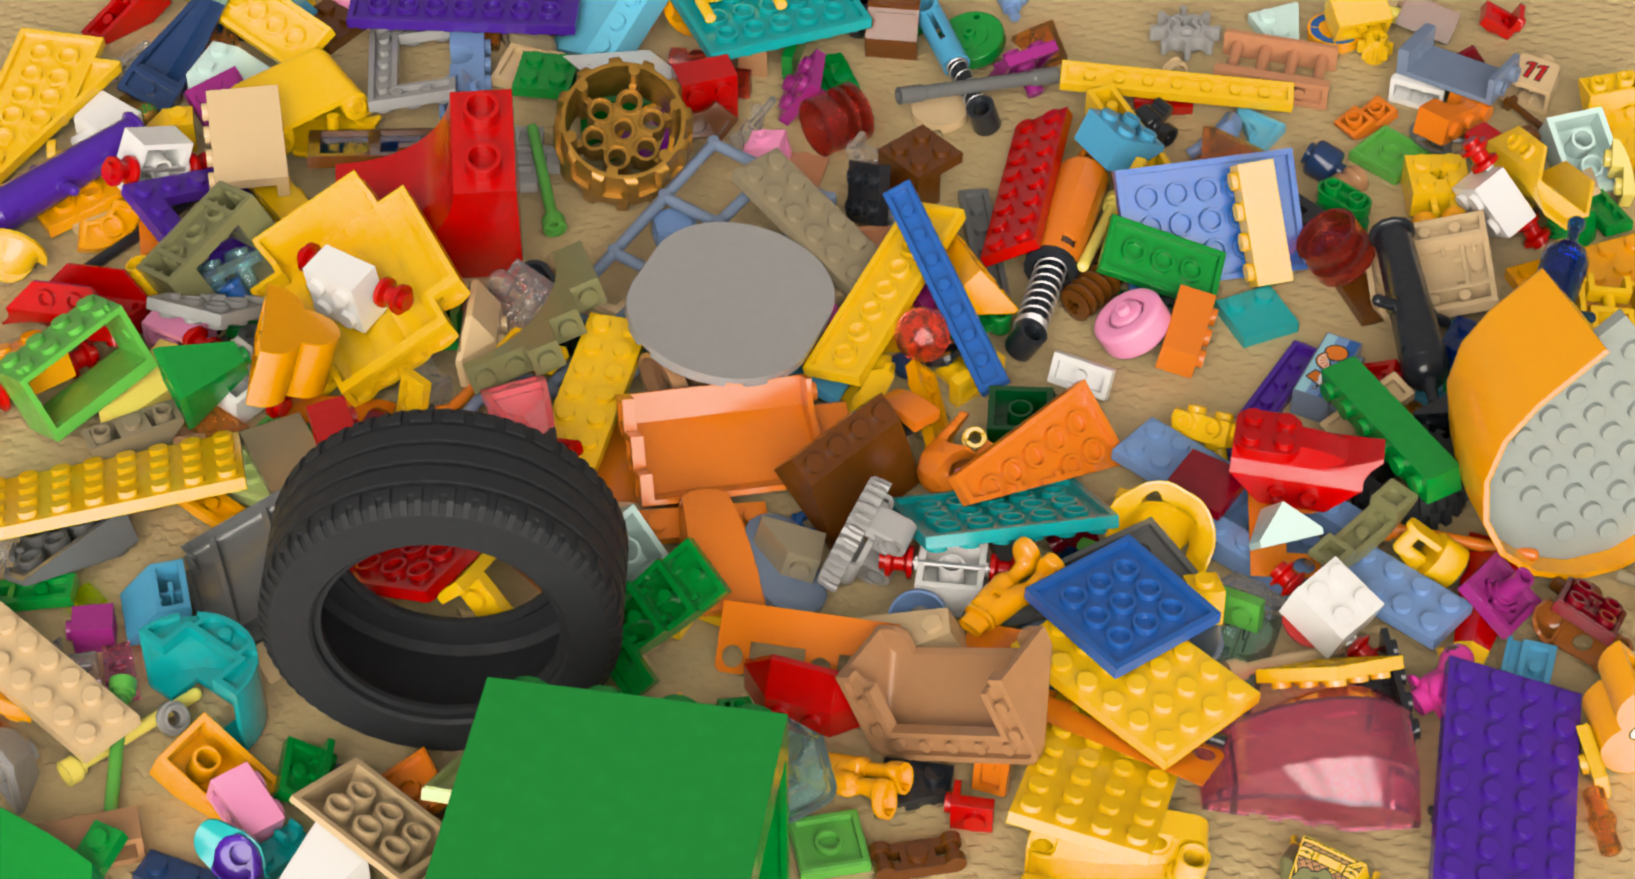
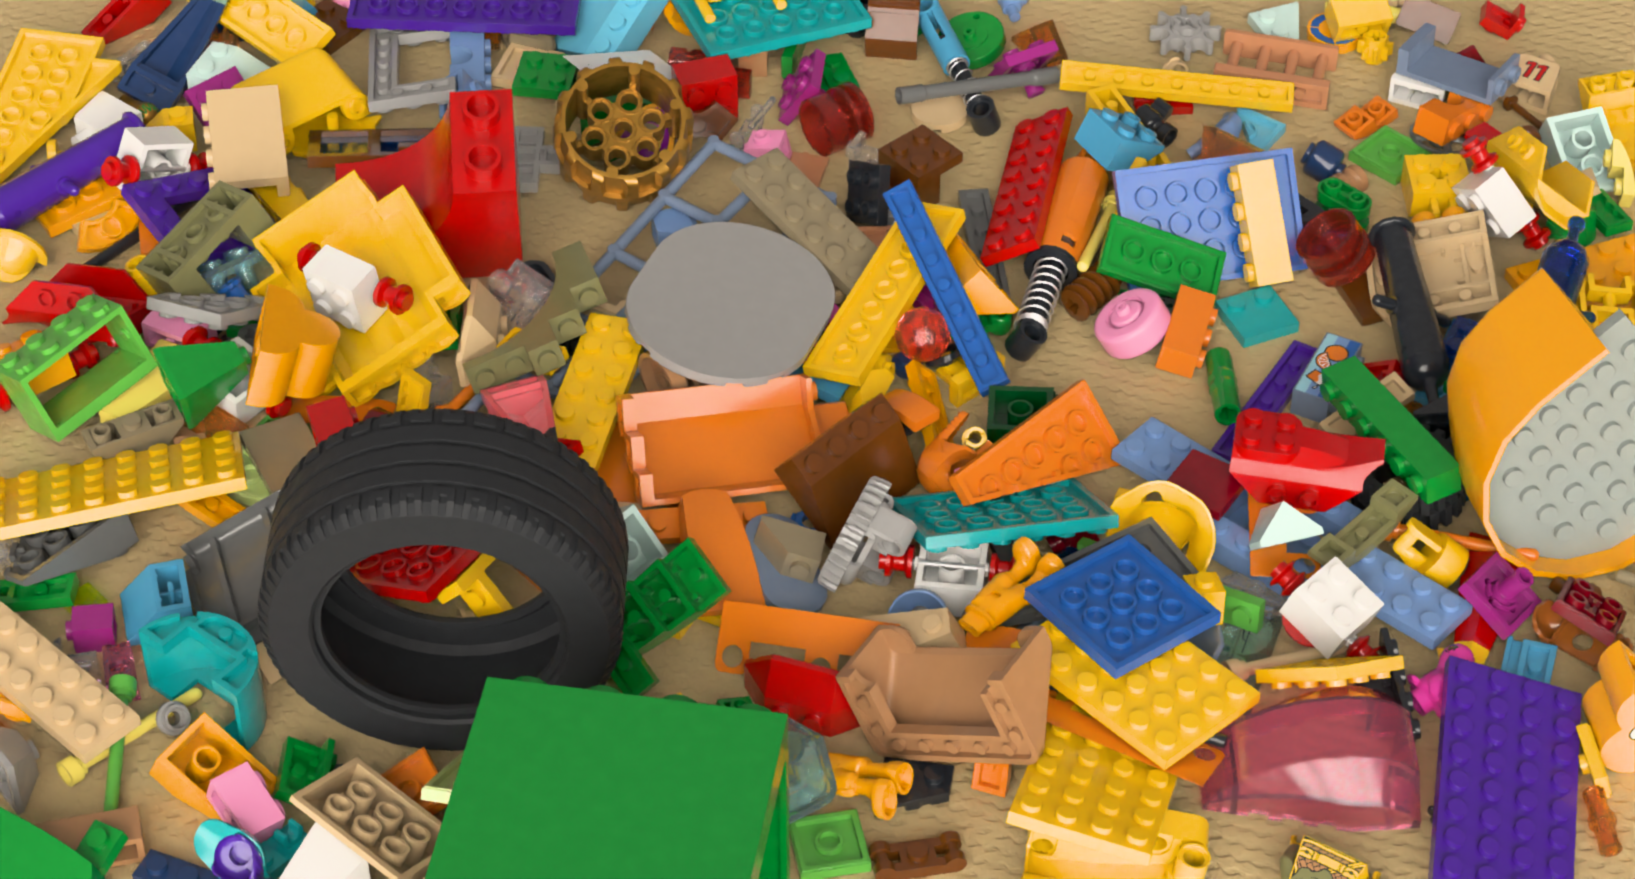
(552, 221): bright green piece -> none
(969, 811): red bracket -> none
(1069, 368): white plate -> none
(1212, 429): yellow brick -> none
(1222, 385): none -> green axle

